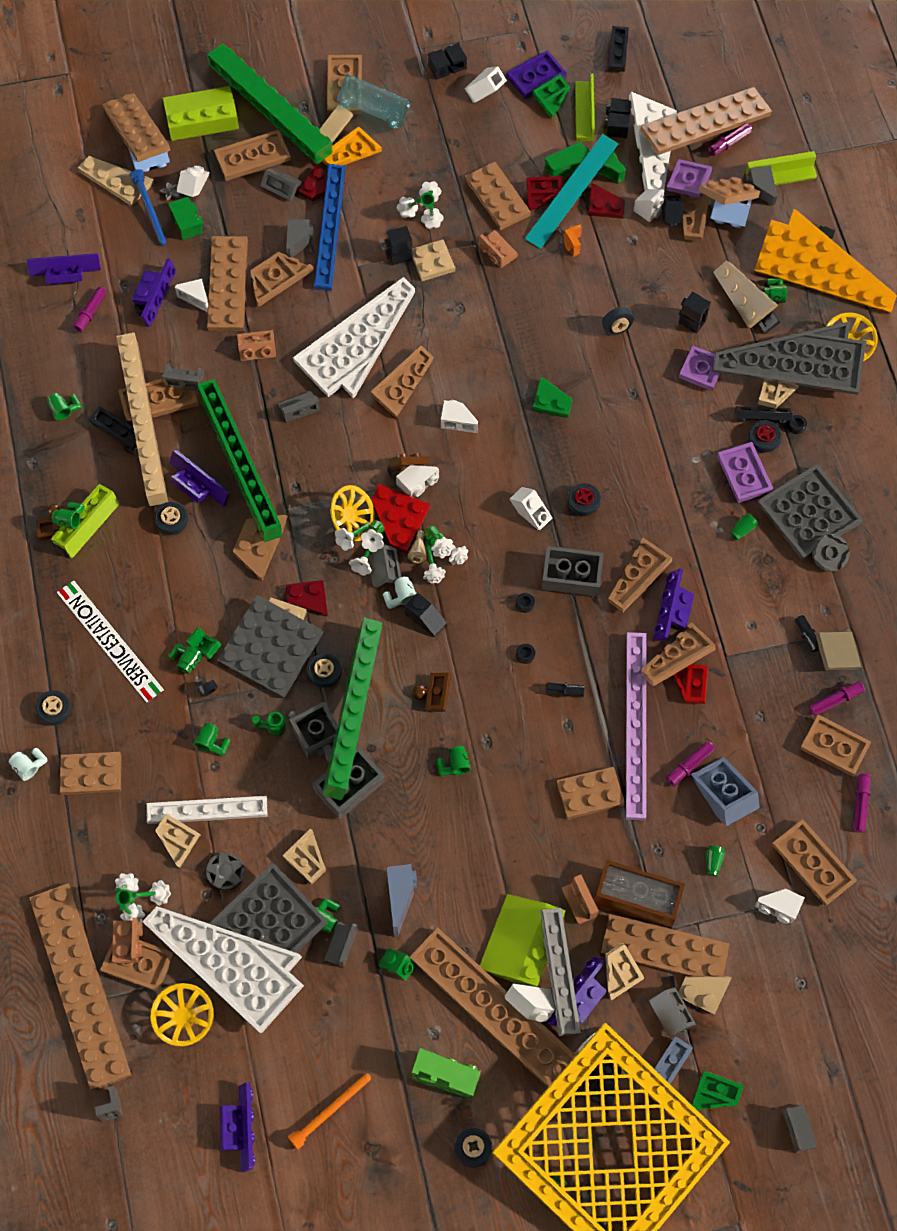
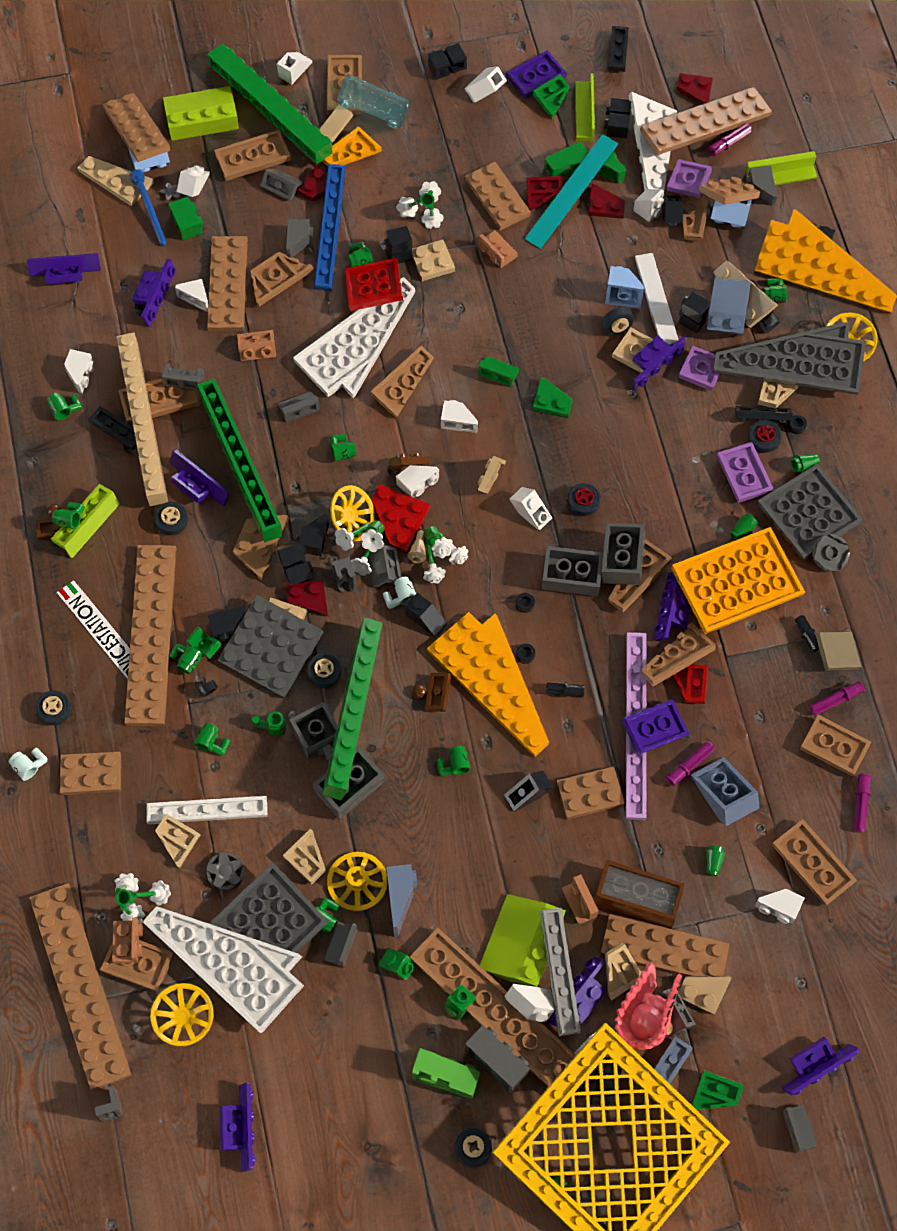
(78, 368): none -> white slope
(90, 308): magenta axle -> none
(150, 636): none -> medium nougat plate
(225, 623): none -> black slope
(292, 66): none -> white slope
(294, 562): none -> black piece
(299, 1137): orange piece -> none
(314, 535): none -> black slope
(342, 450): none -> green piece
(344, 573): none -> dark grey hinge
(357, 880): none -> yellow wheel
(360, 254): none -> green piece
(373, 284): none -> red plate
(459, 1001): none -> green bracket
(487, 669): none -> light orange wing
(492, 466): none -> tan wing
(497, 1059): none -> dark grey brick
(498, 371): none -> green panel
(528, 790): none -> black slope
(570, 239): orange bracket -> none
(623, 553): none -> dark grey brick
(624, 288): none -> light blue slope
(629, 347): none -> tan plate
(645, 1016): none -> coral piece
(654, 356): none -> dark purple bracket
(655, 727): none -> dark purple tile
(656, 298): none -> white tile
(695, 86): none -> dark red wing
(728, 306): none -> sand blue slope
(737, 580): none -> light orange plate
(804, 462): none -> green cone
(816, 1062): none -> dark purple bracket

